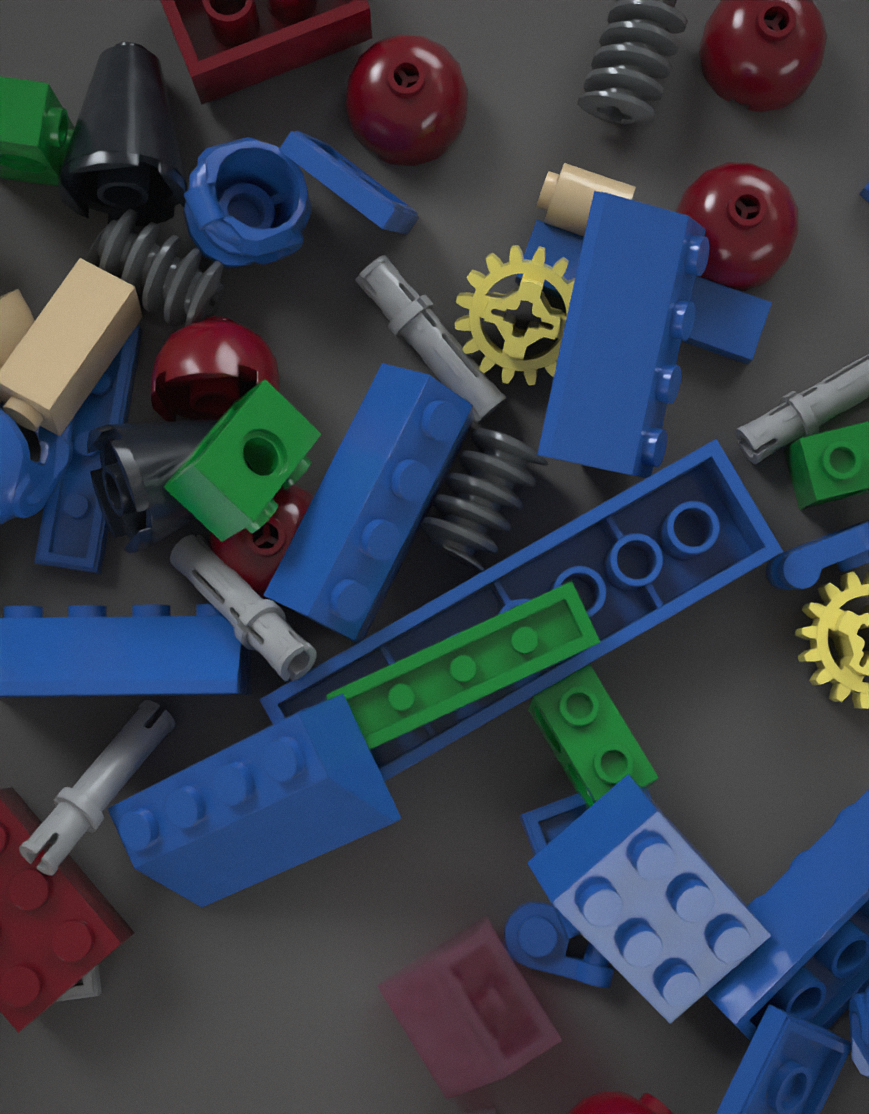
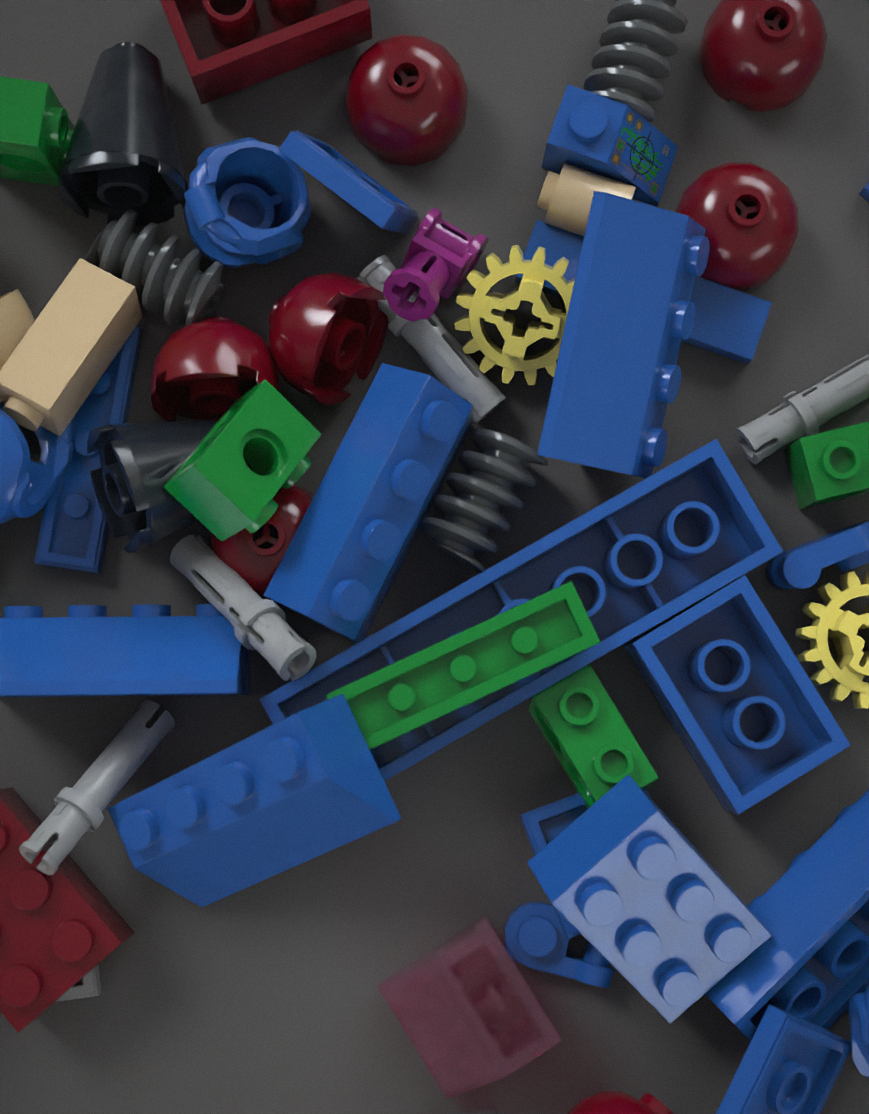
(326, 334): none -> dark red cylinder
(435, 262): none -> magenta connector
(609, 142): none -> blue slope
(737, 696): none -> blue brick

